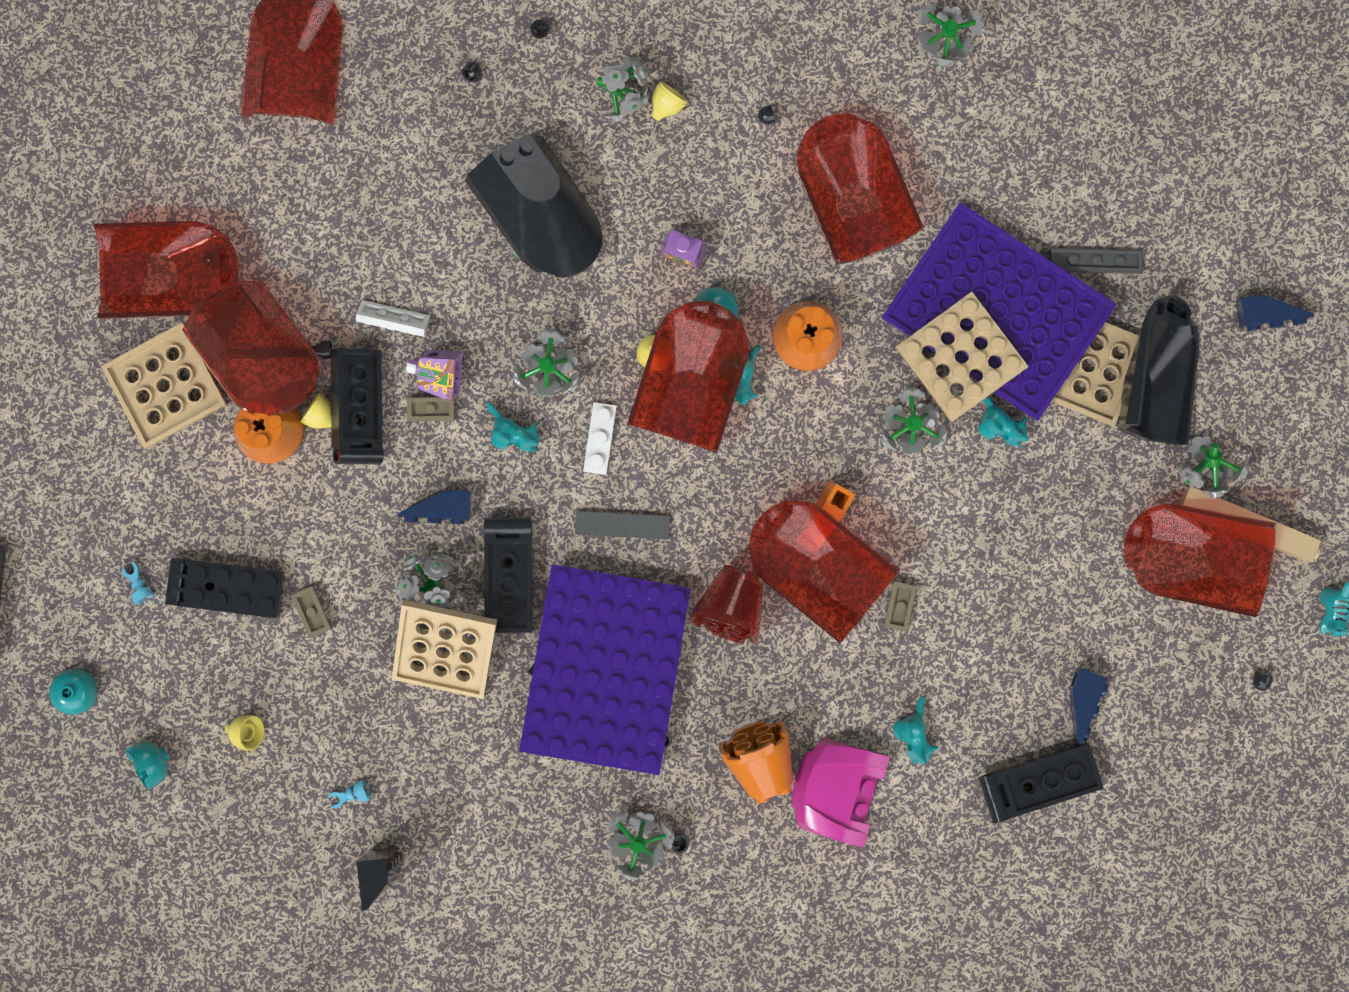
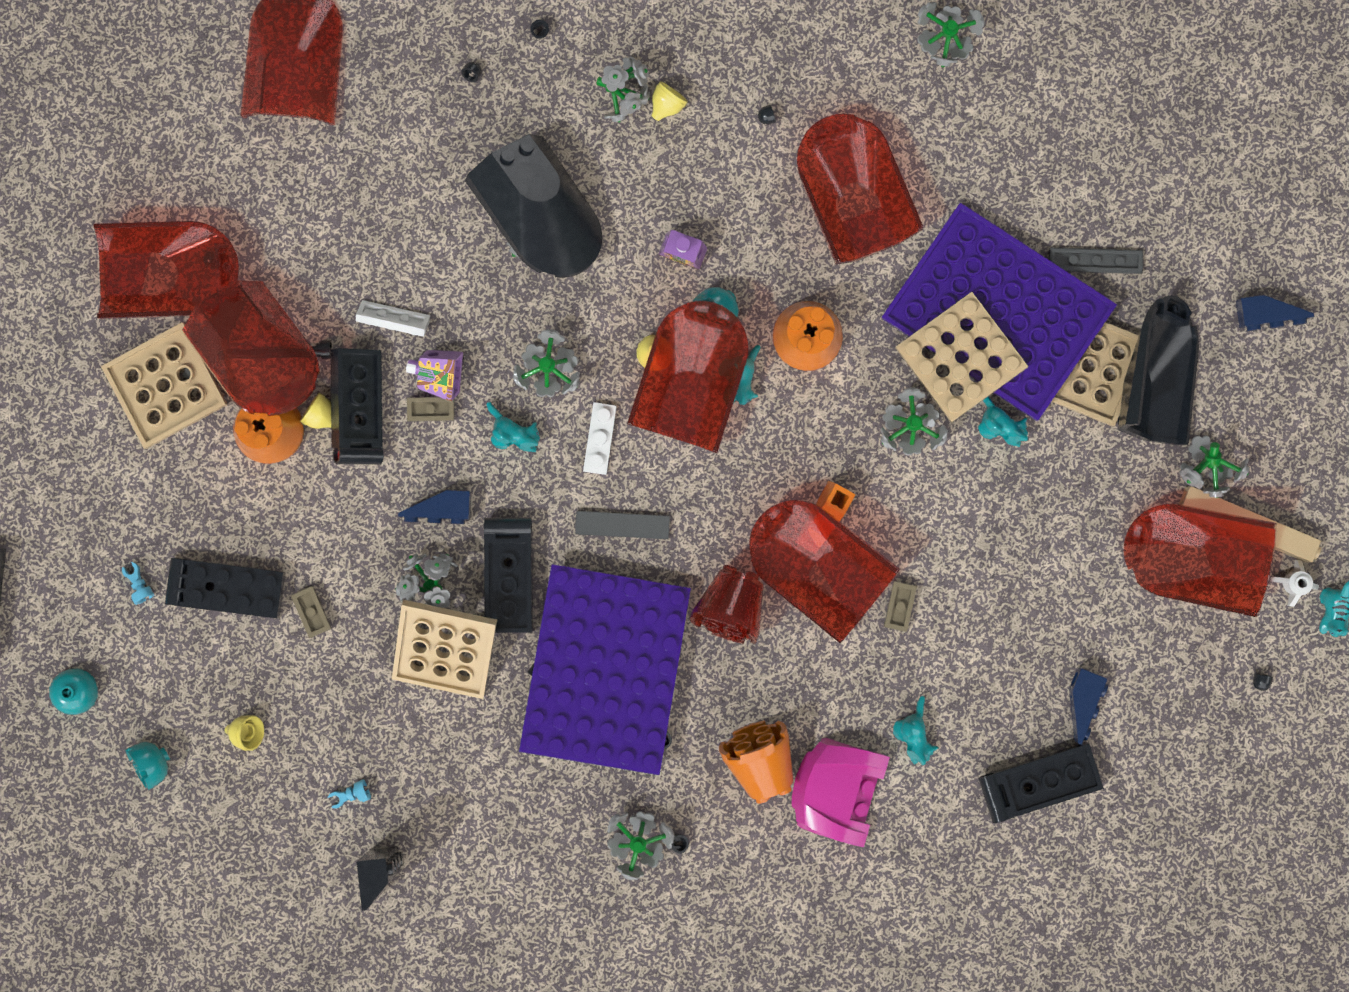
(1290, 583): none -> white brick

